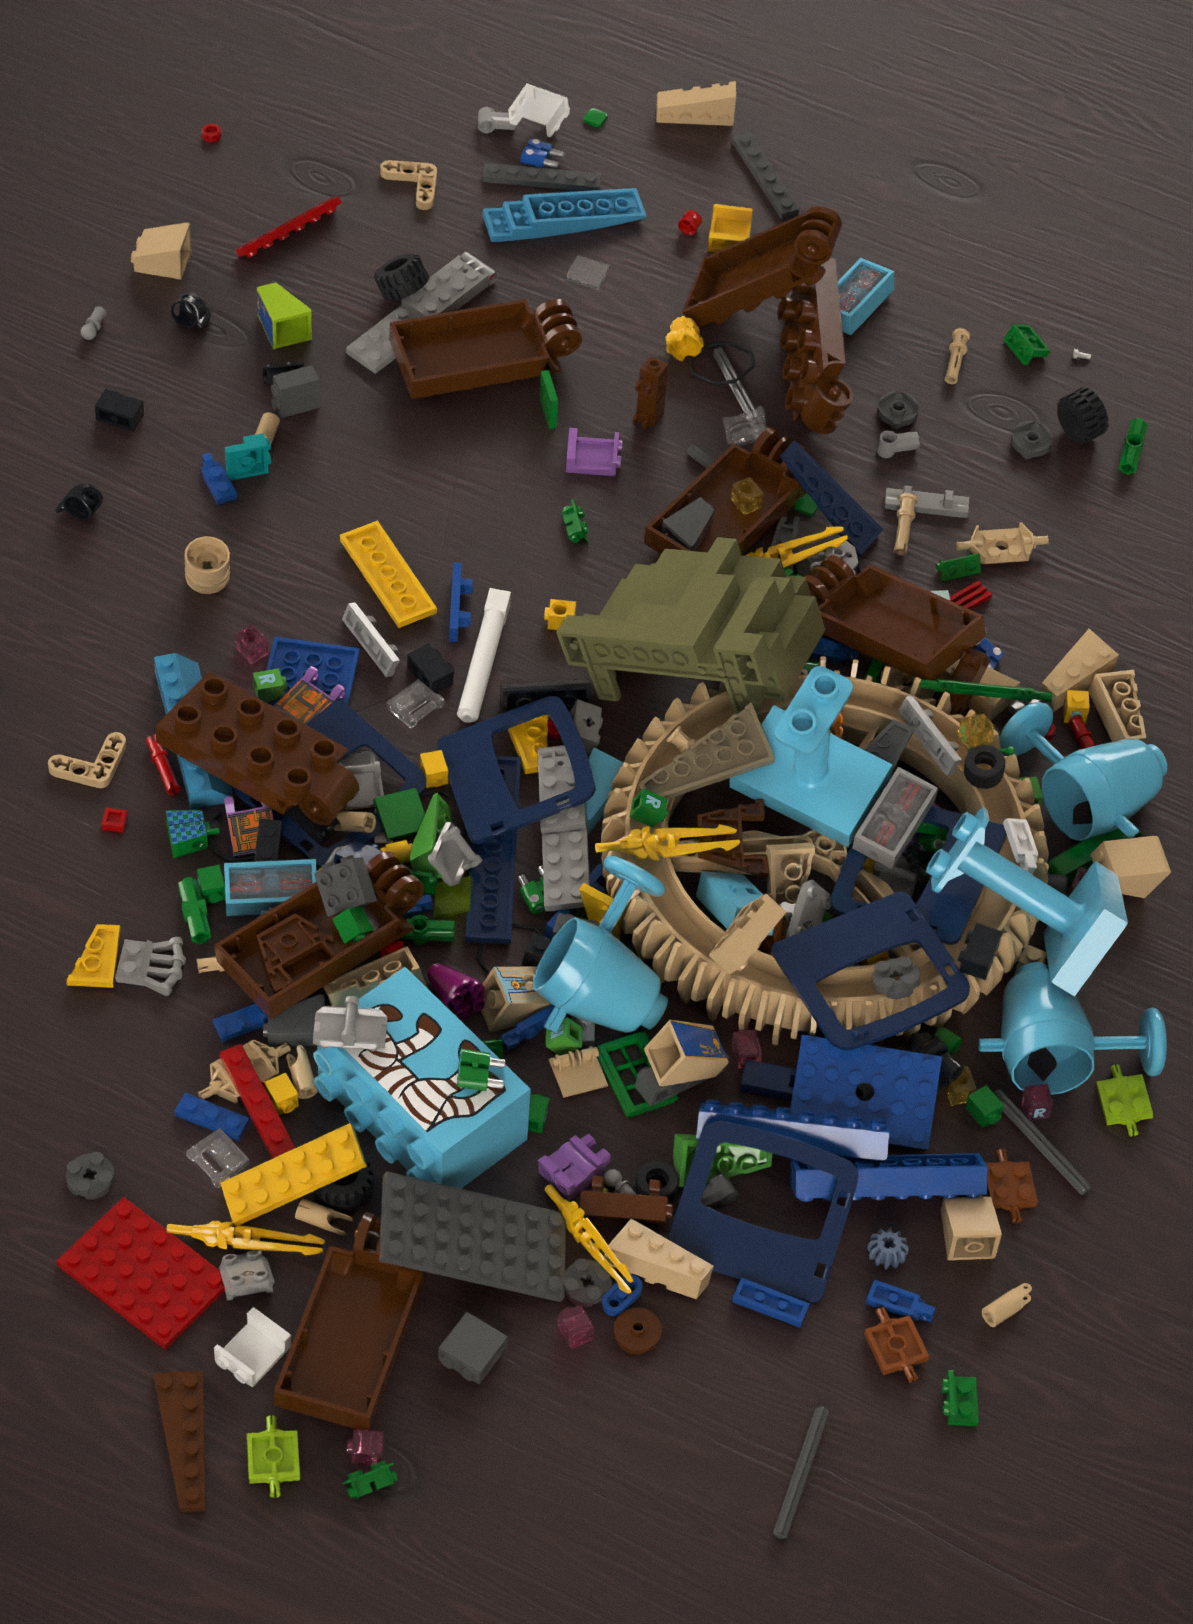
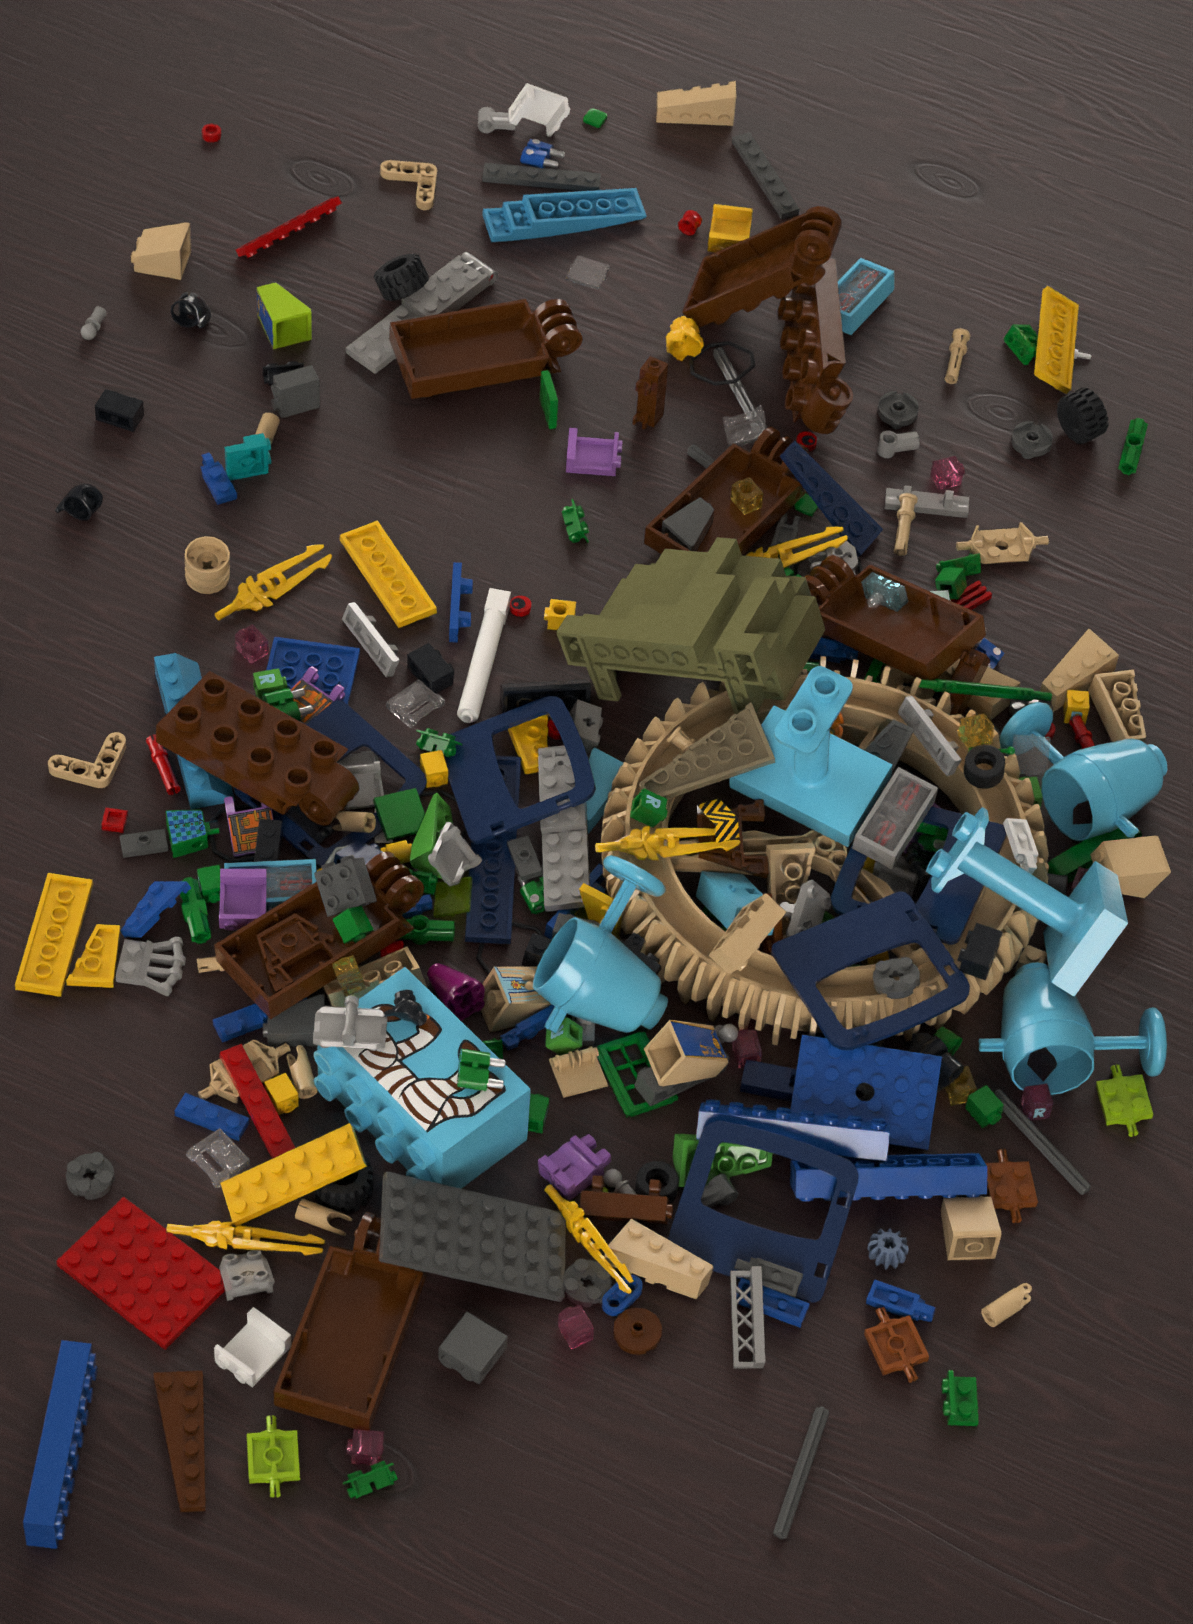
(54, 934): none -> yellow plate
(59, 1445): none -> blue brick
(143, 843): none -> dark grey plate
(158, 897): none -> blue wing
(241, 897): none -> medium lavender panel
(252, 595): none -> yellow sword
(283, 701): none -> green piece
(349, 975): none -> clear yellow brick
(407, 1008): none -> black animal
(430, 738): none -> green hinge
(520, 606): none -> red tile
(524, 858): none -> dark grey plate
(635, 944): none -> black hinge
(723, 818): none -> sticker
(726, 1033): none -> light grey pin
(757, 1318): none -> light grey fence
(773, 1275): none -> dark grey hinge
(807, 439): none -> red tile
(884, 592): none -> clear light blue piece
(947, 472): none -> clear pink brick
(952, 580): none -> green brick
(1032, 754): none -> clear piece
(1056, 340): none -> yellow plate

